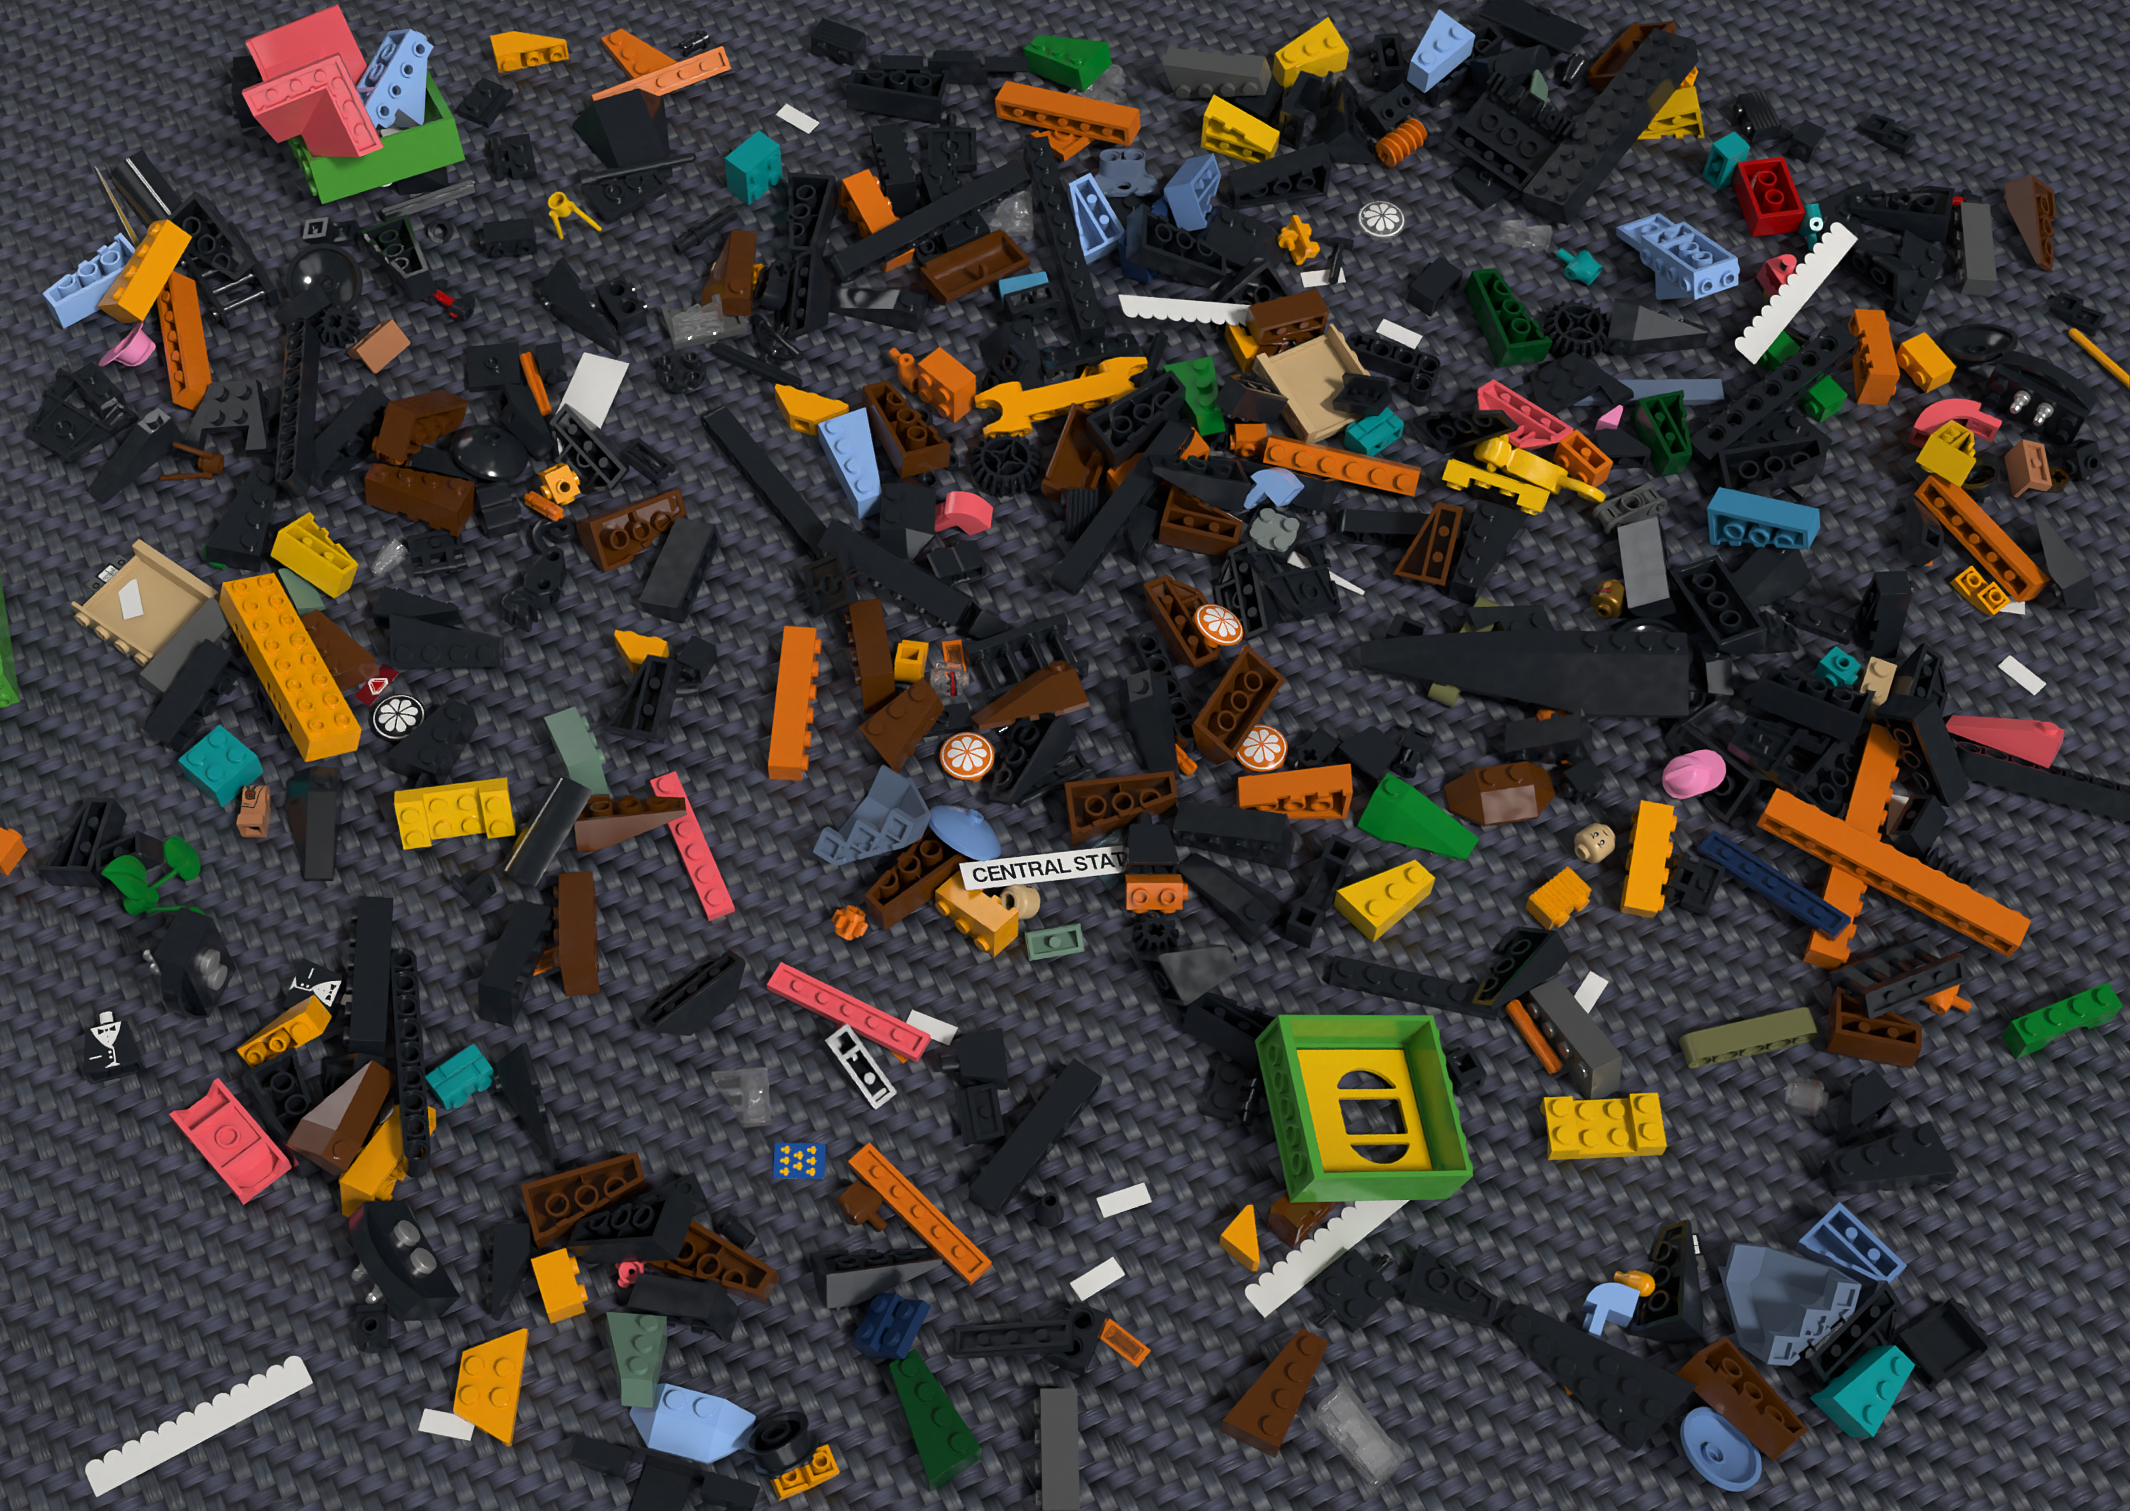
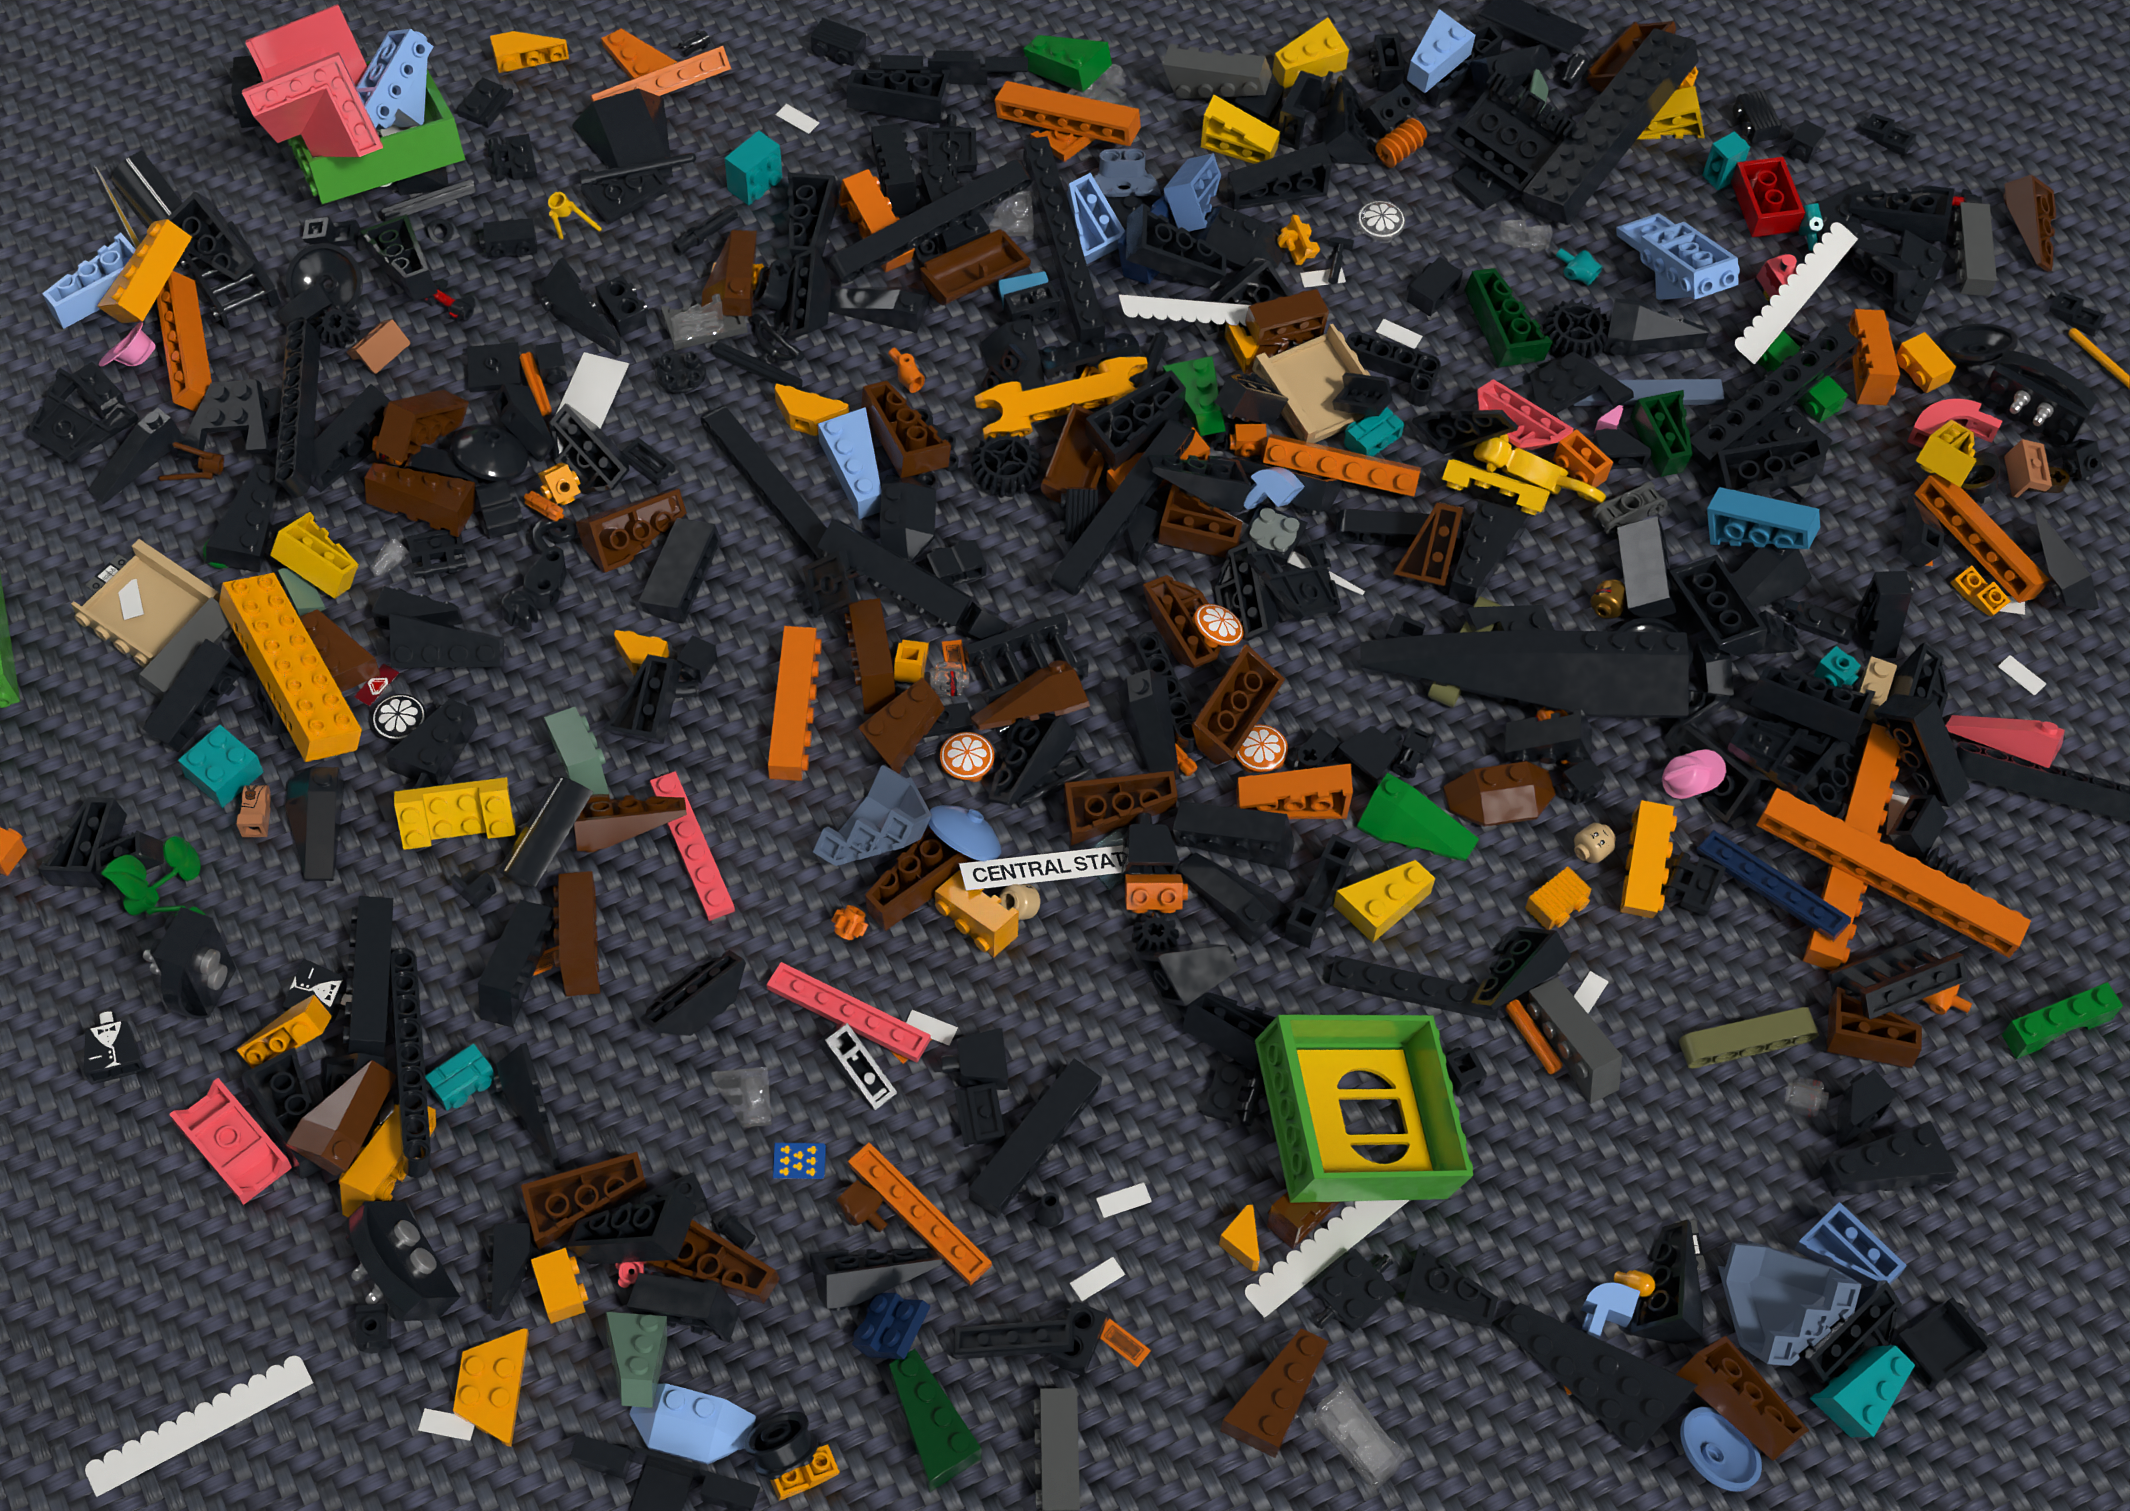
(946, 385): orange brick -> none
(964, 510): coral brick -> none
(1053, 941): sand green slope -> none
(1604, 1127): yellow piece -> none

